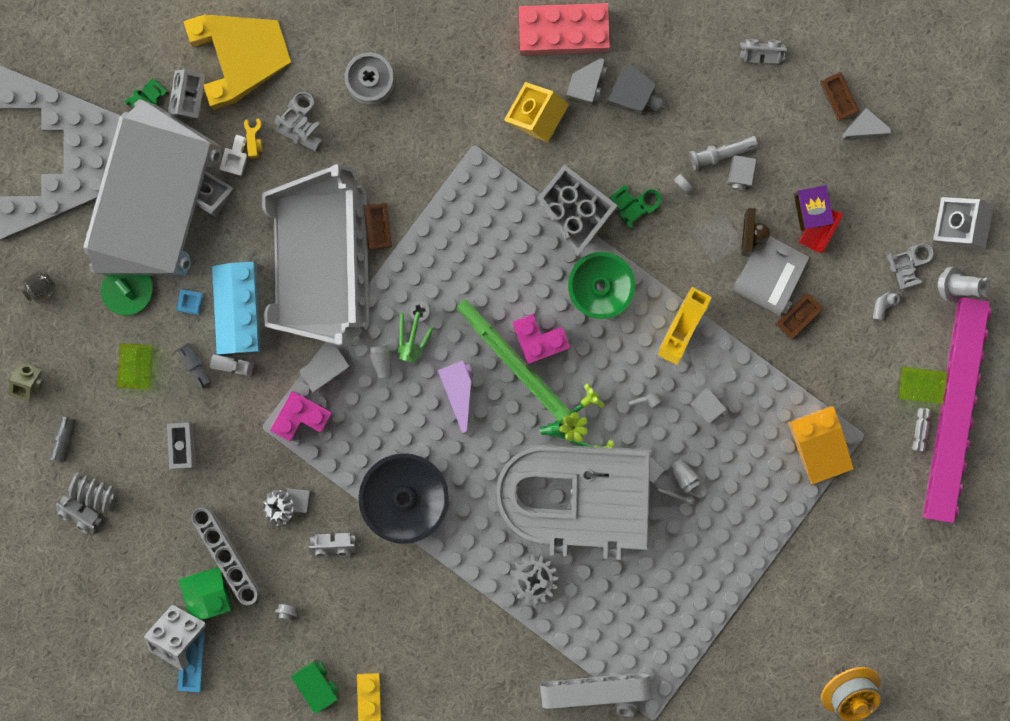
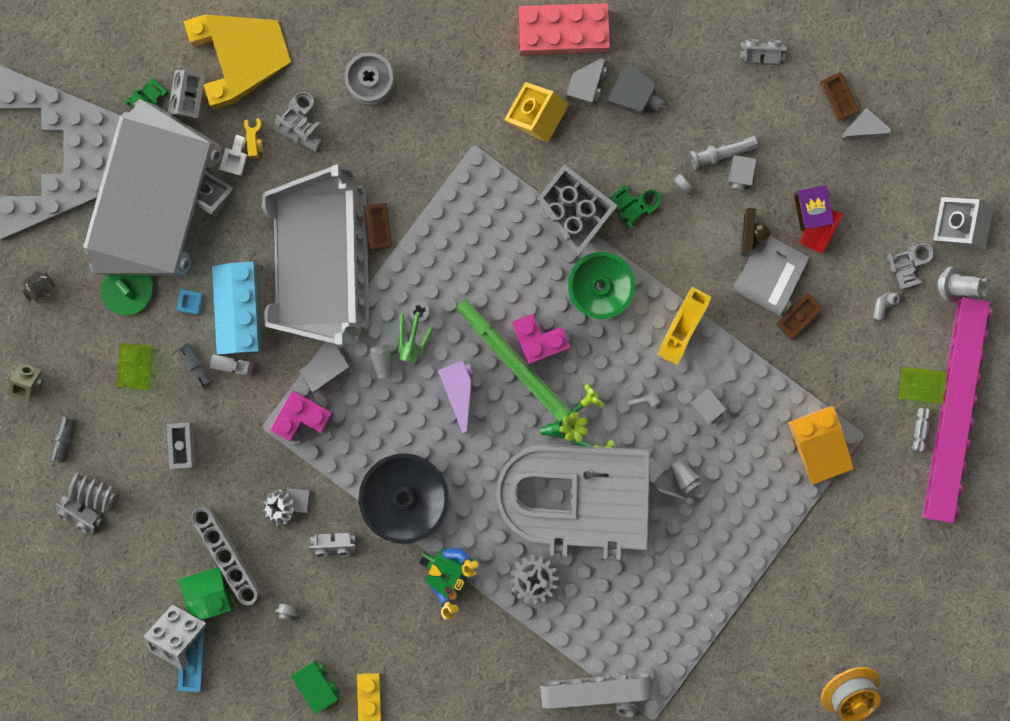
(448, 576): none -> torso

